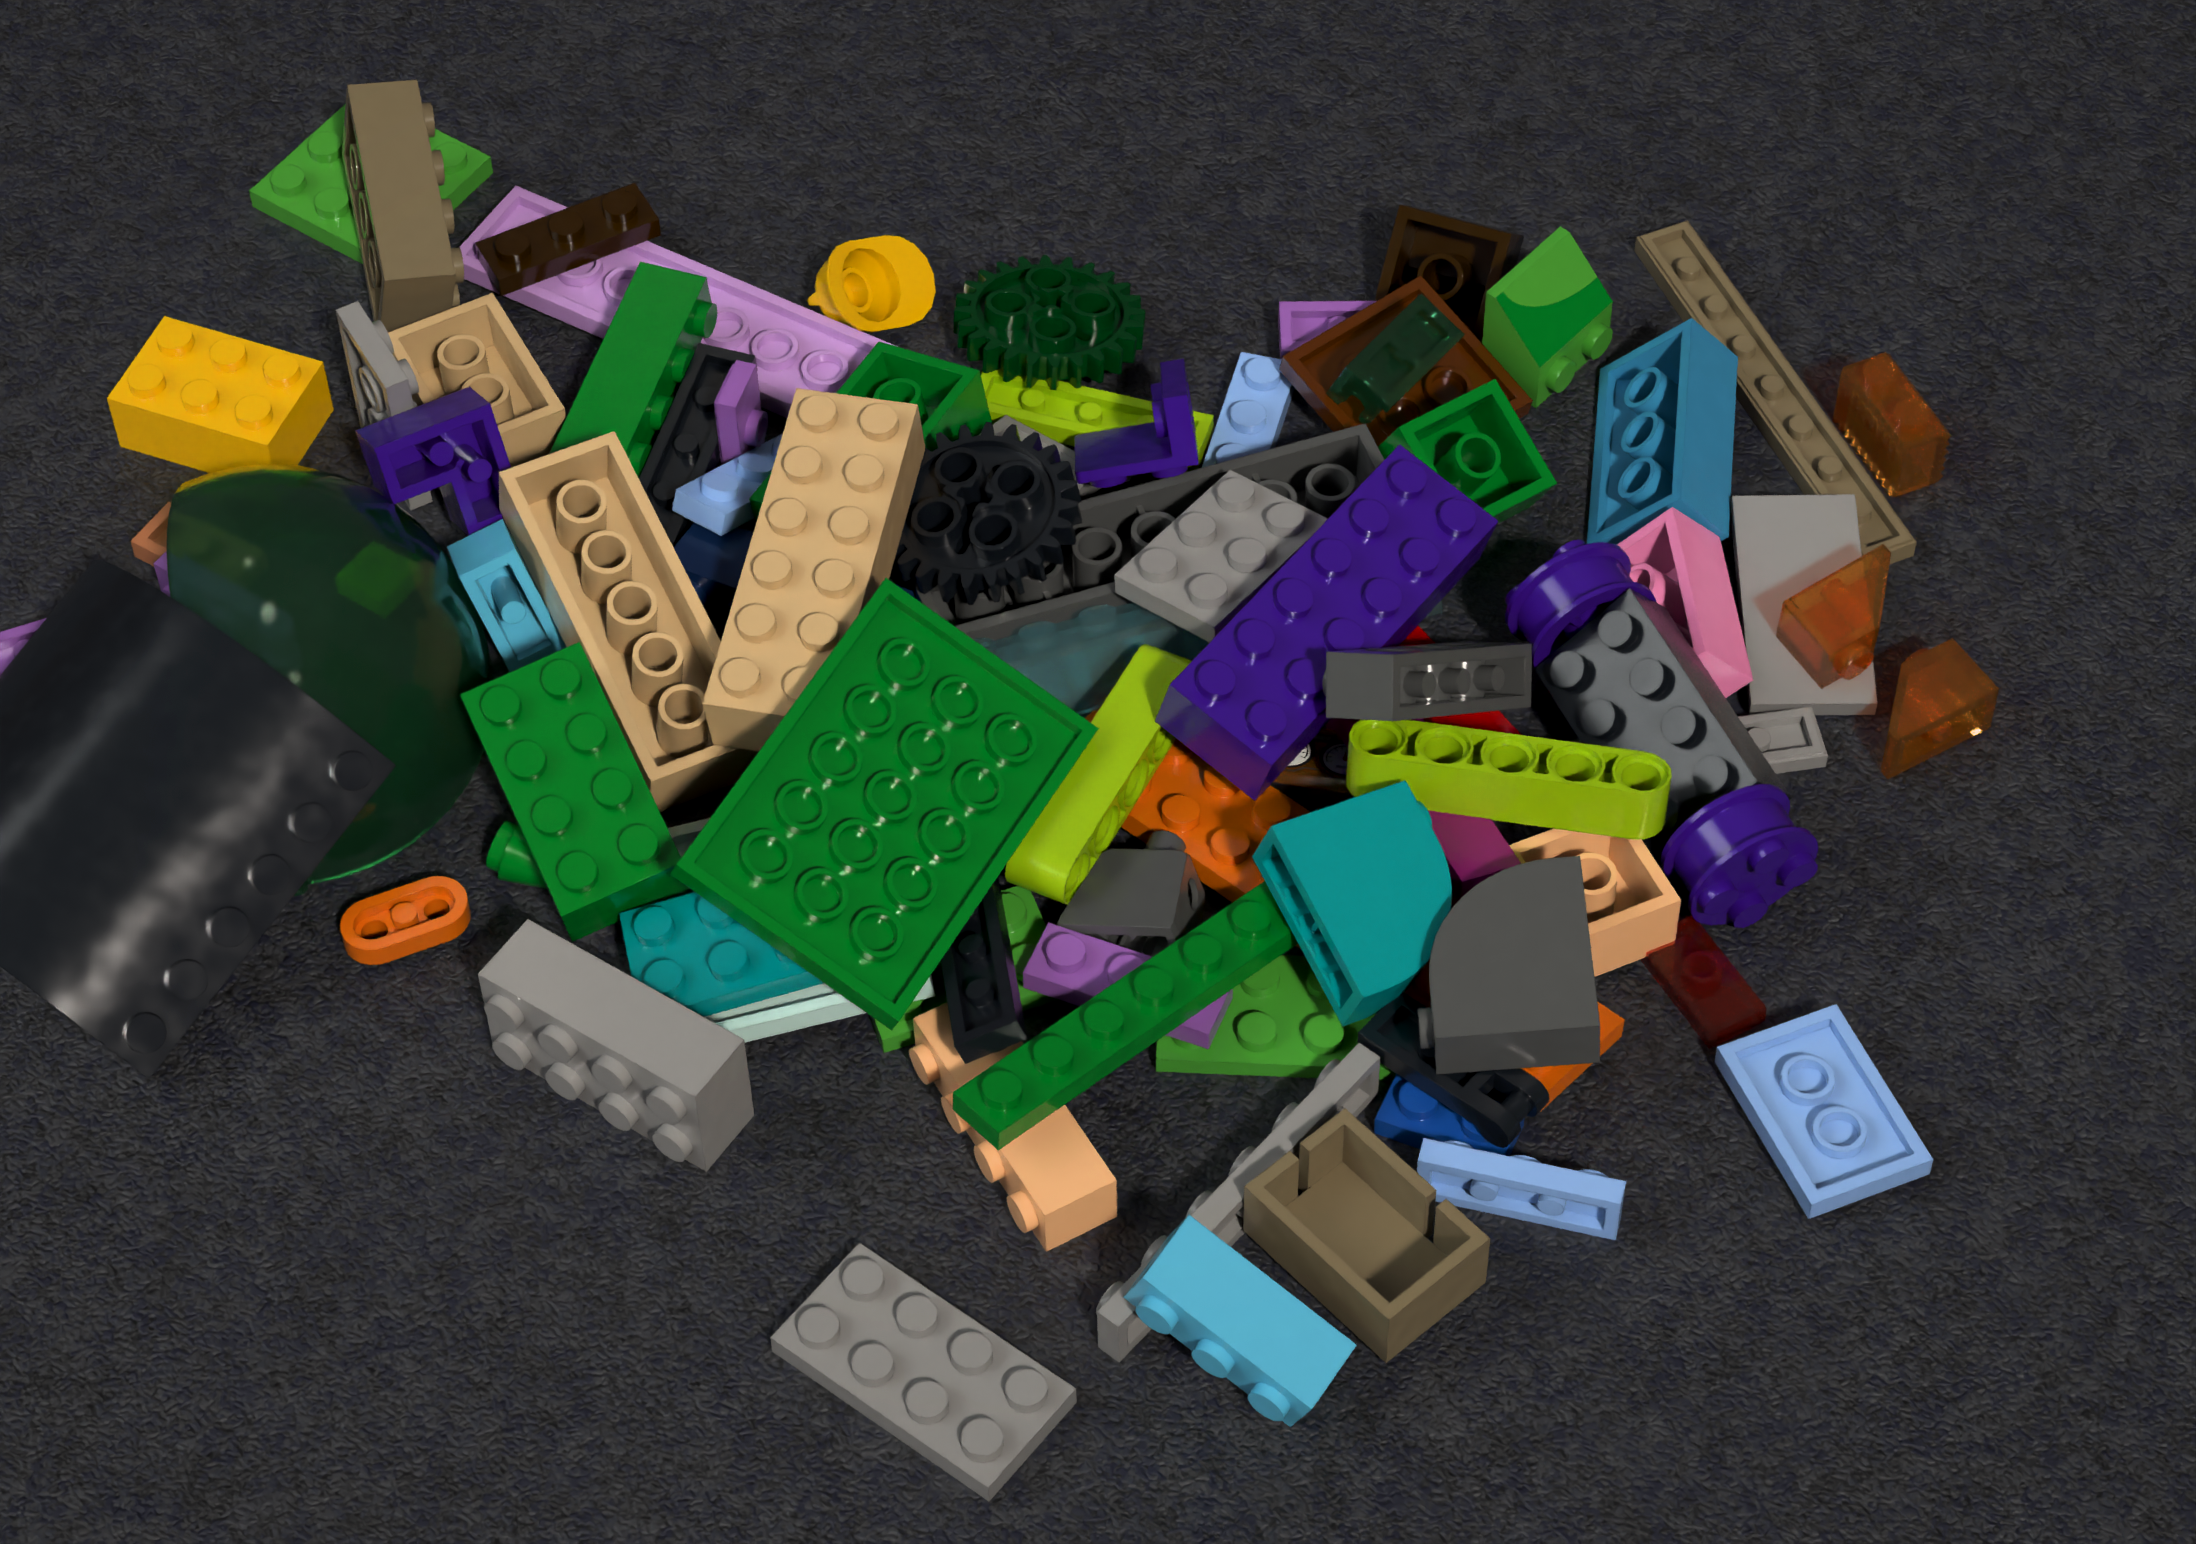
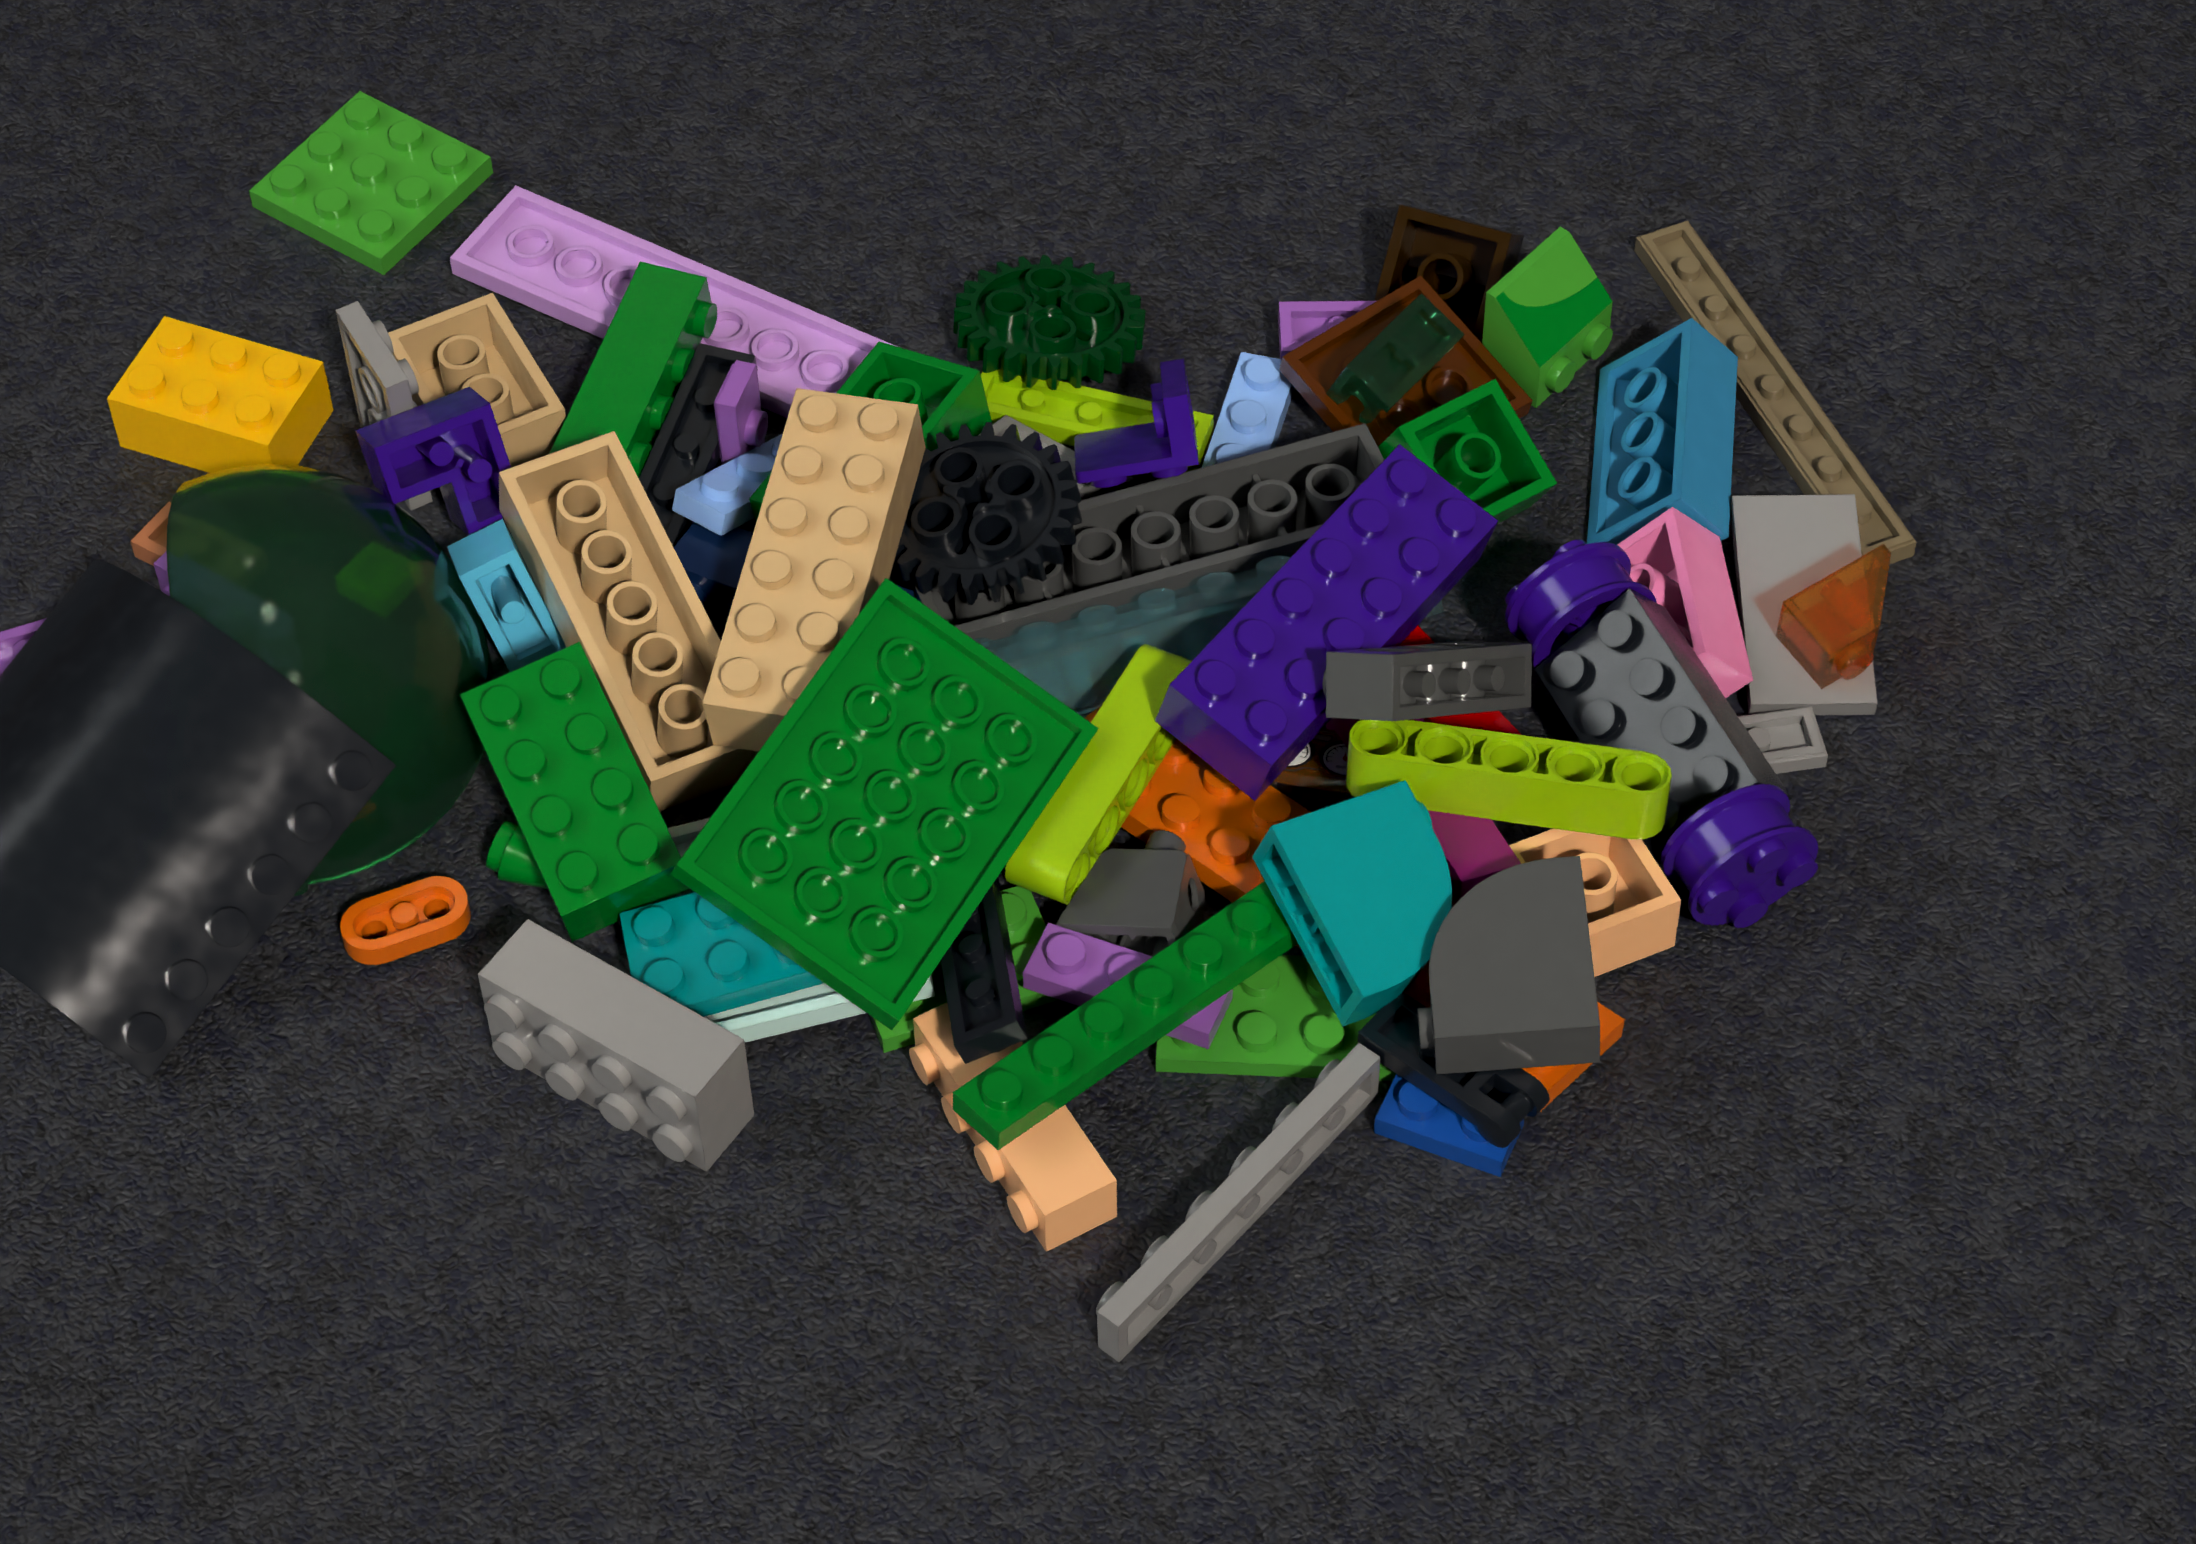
(399, 203): dark tan brick -> none
(568, 239): dark brown plate -> none
(875, 284): yellow piece -> none
(924, 1371): light grey plate -> none
(1217, 555): light grey plate -> none
(1239, 1322): medium azure brick -> none
(1364, 1234): dark tan piece -> none
(1523, 1188): light blue plate -> none
(1704, 984): clear red plate -> none
(1823, 1111): light blue plate -> none
(1890, 425): clear orange brick -> none
(1936, 706): clear orange slope -> none

